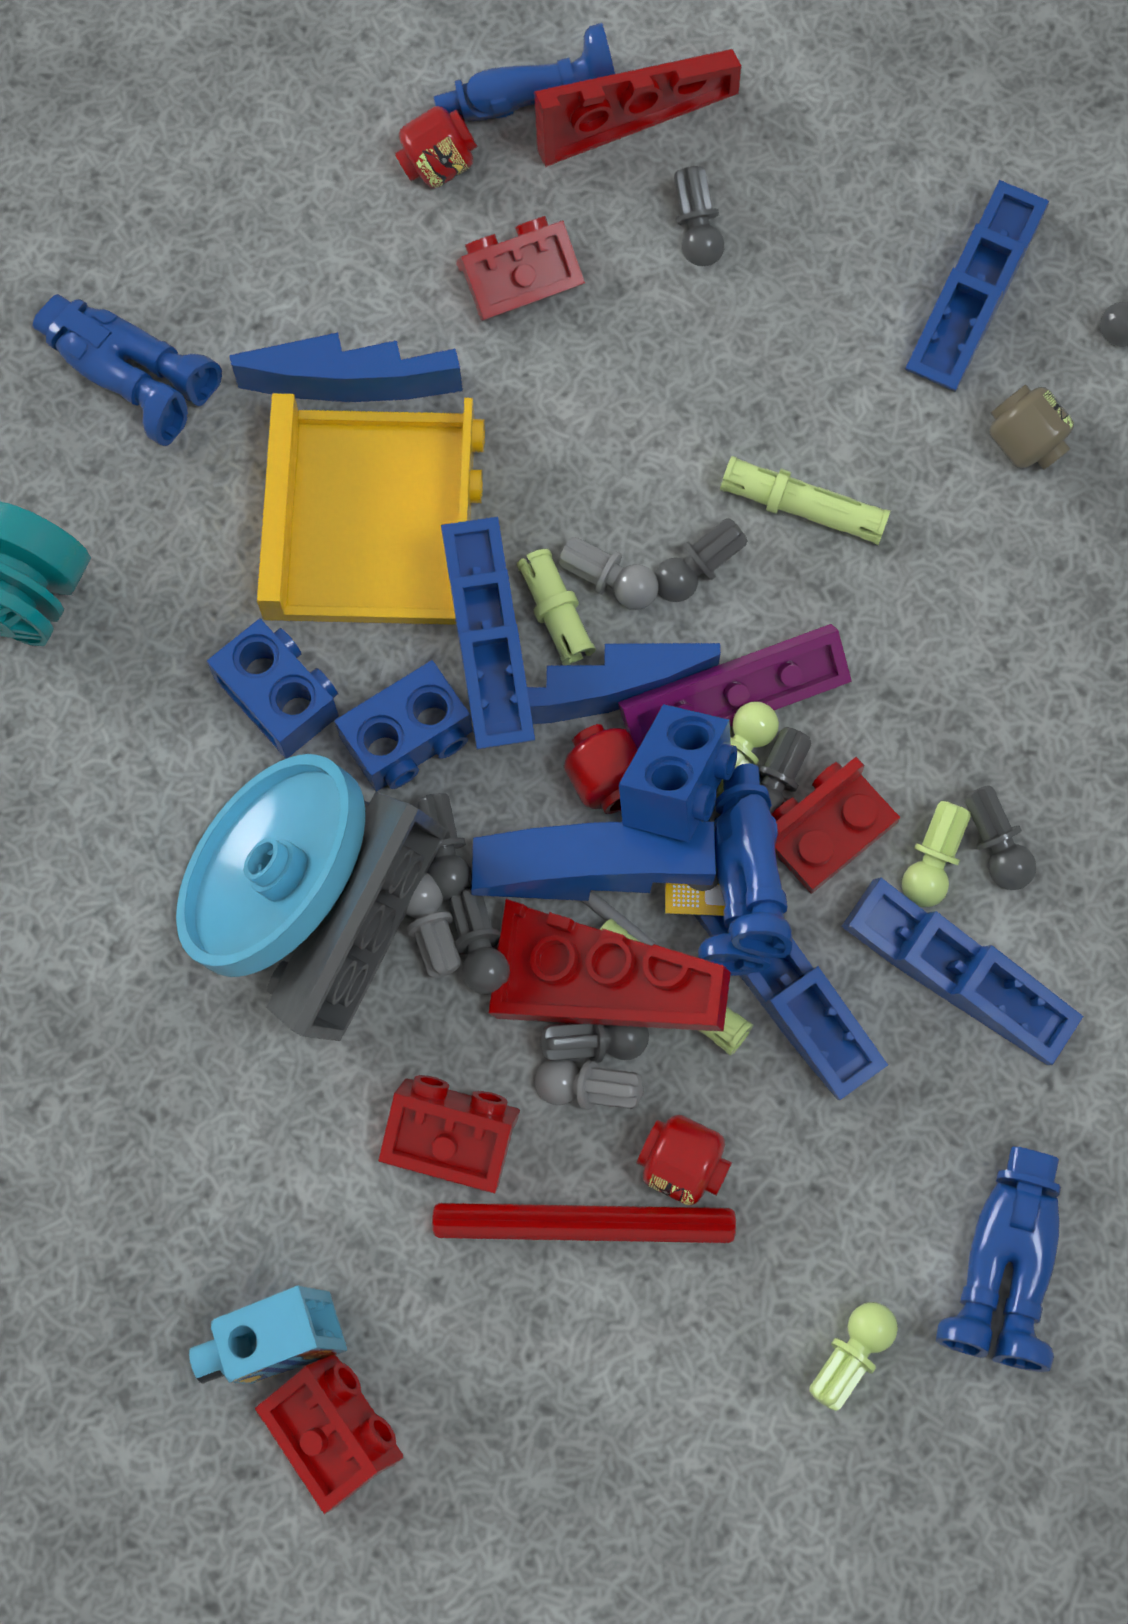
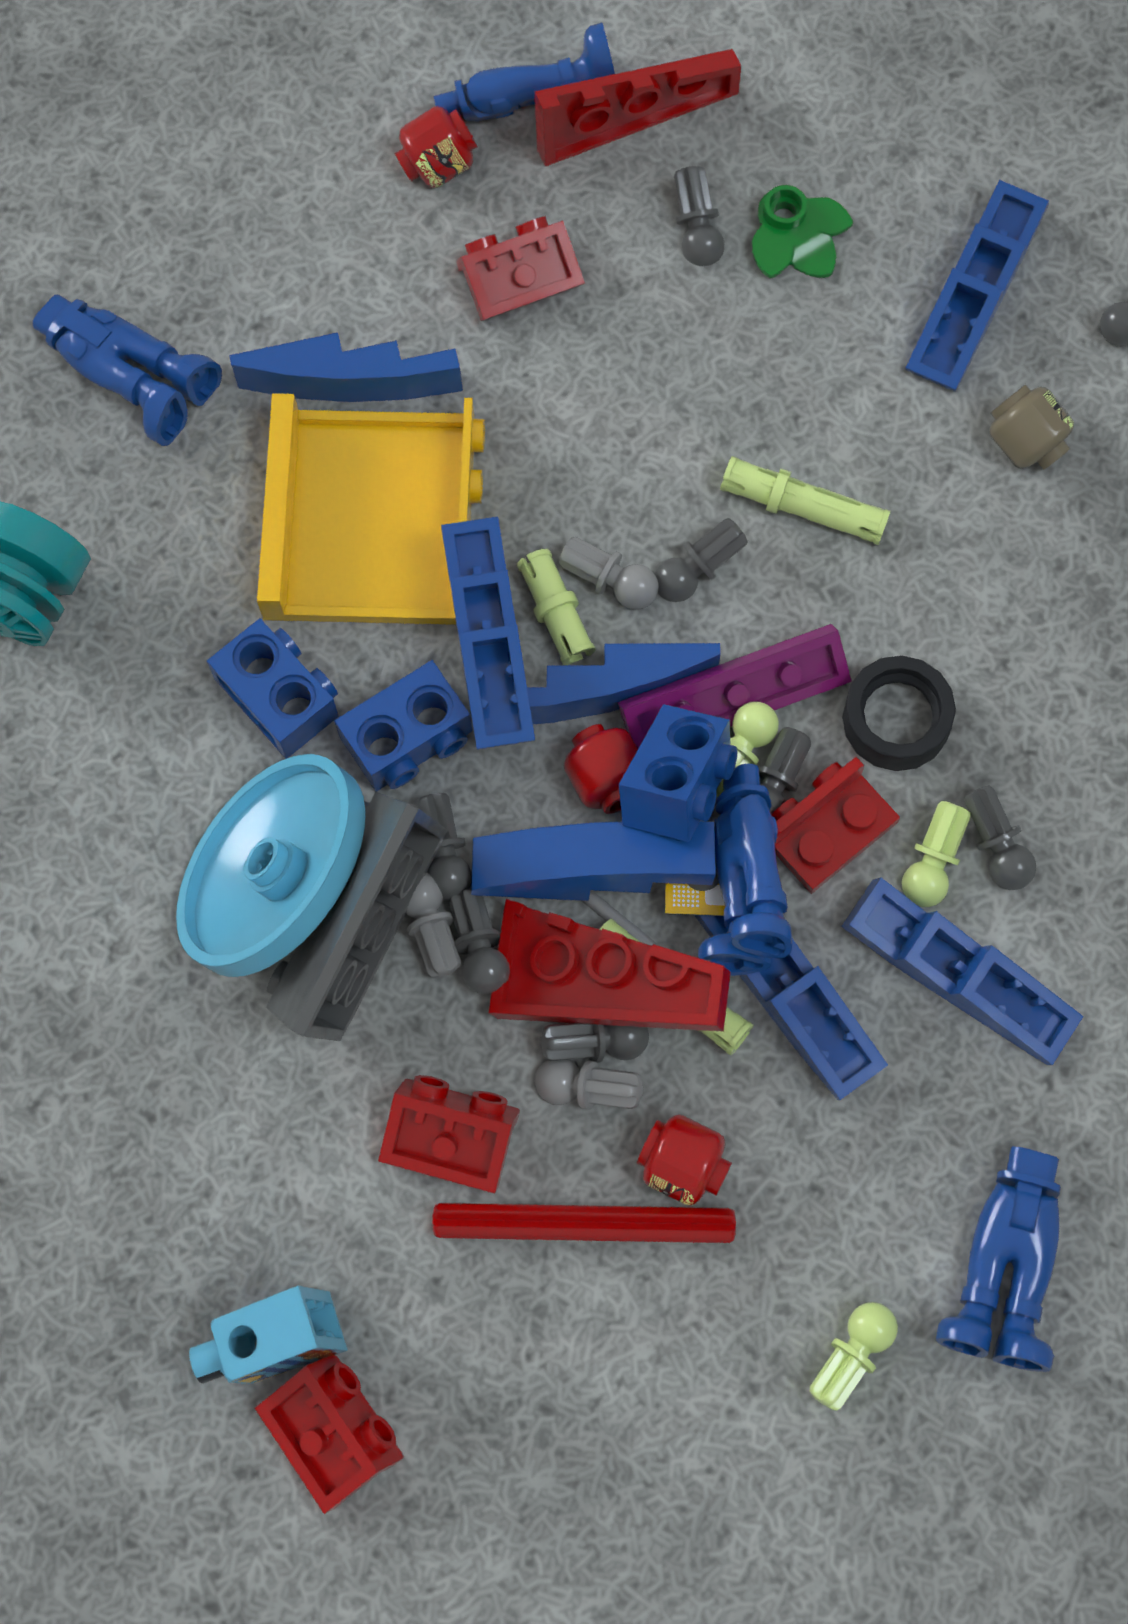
(799, 240): none -> green plate
(910, 672): none -> black tyre

